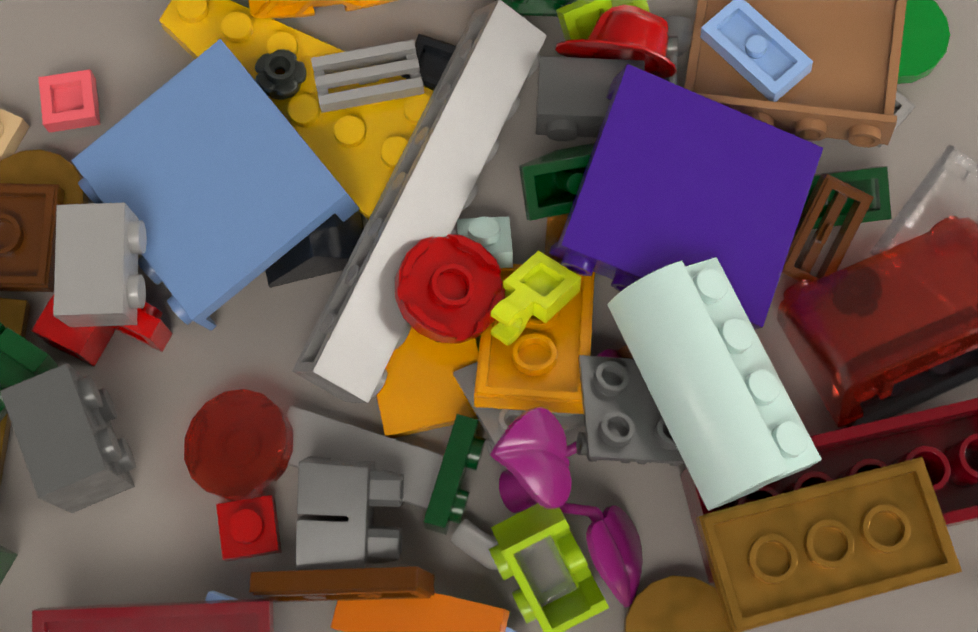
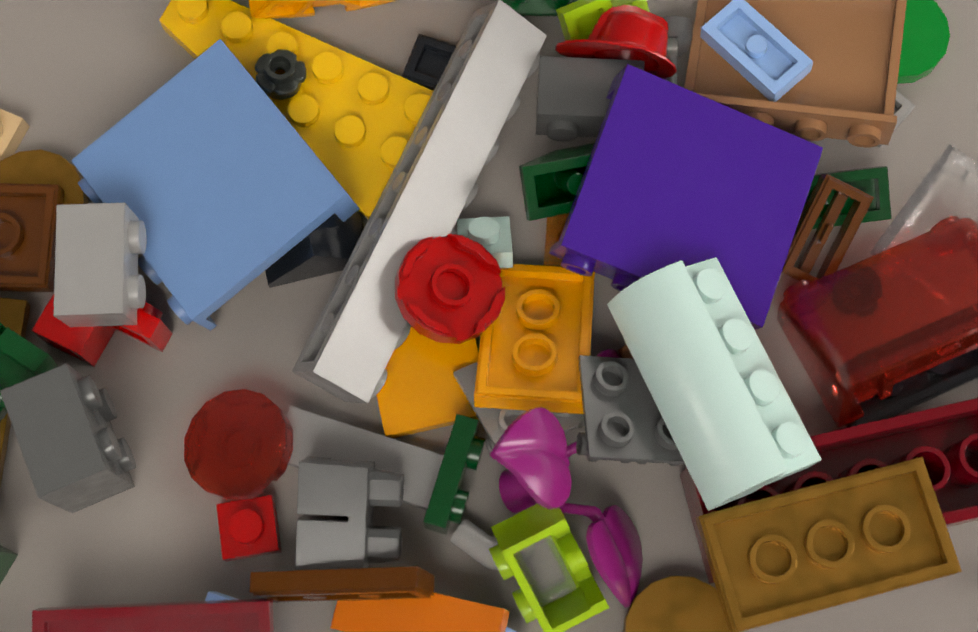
(69, 101): coral plate -> none
(366, 57): light grey tile -> none
(535, 289): neon yellow plate -> none

